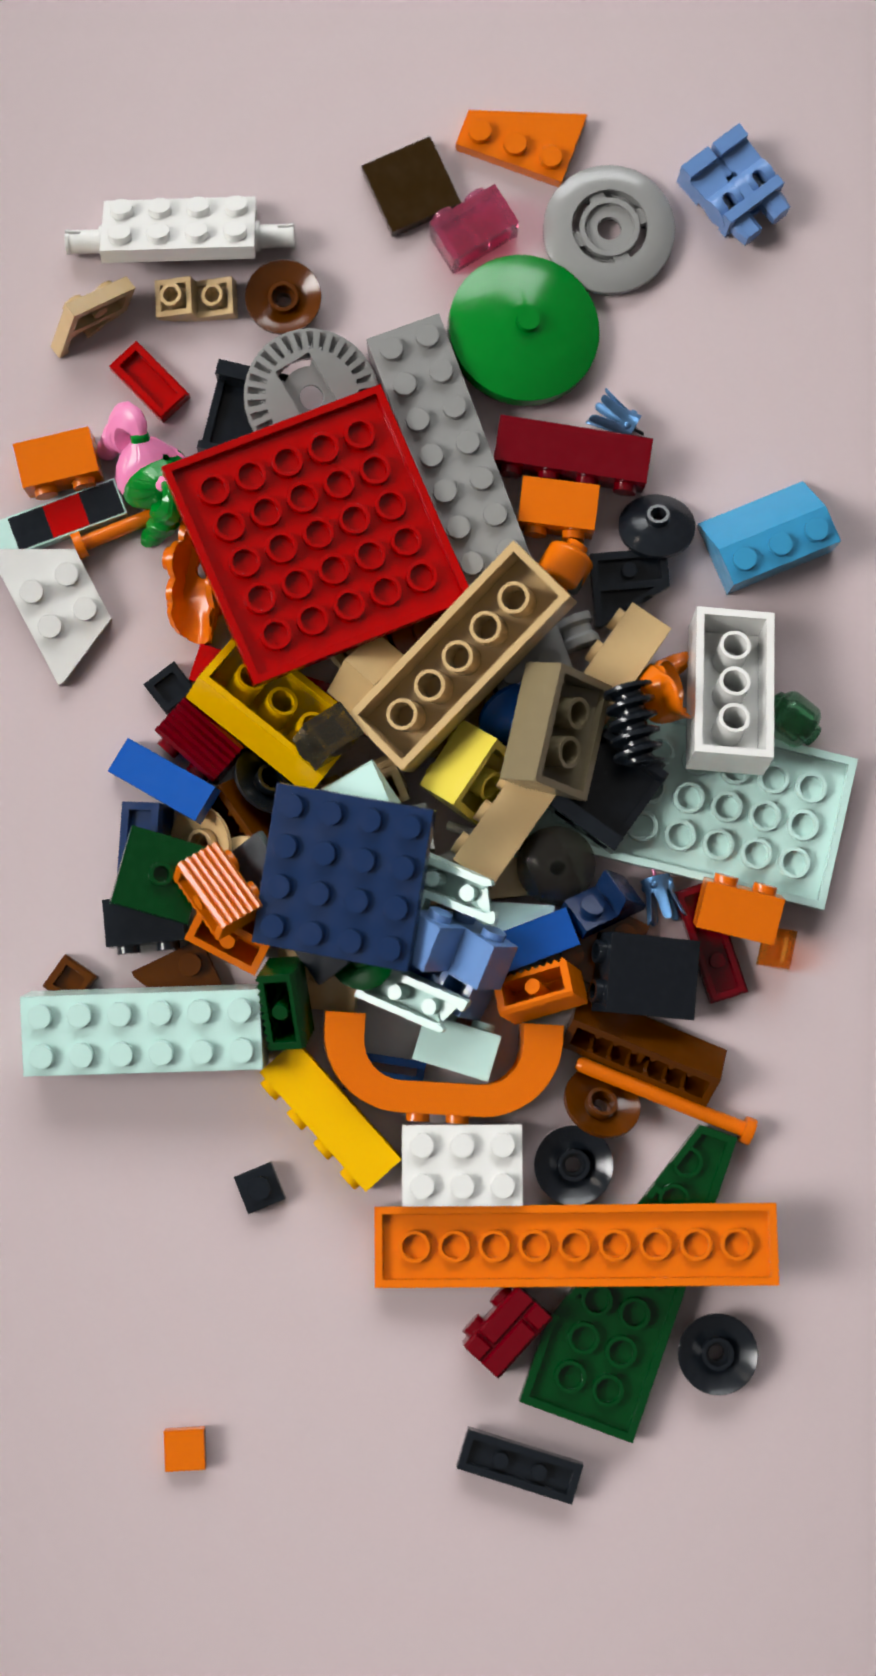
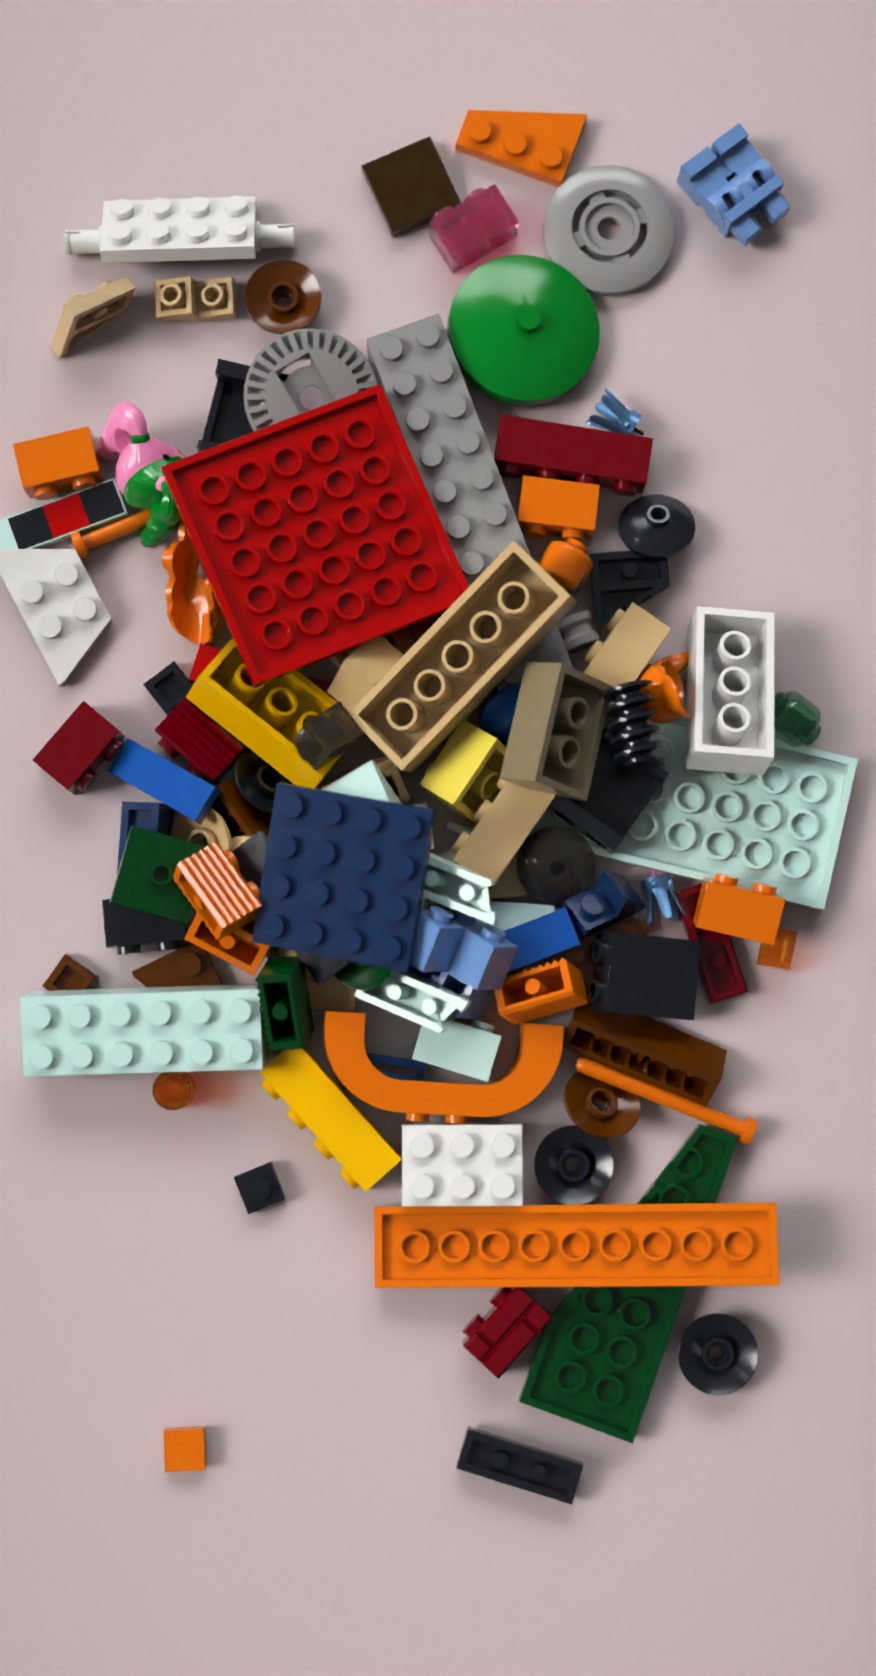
(79, 749): none -> dark red brick
(149, 381): red tile -> none
(167, 1090): none -> clear orange wheel
(768, 536): dark azure slope -> none

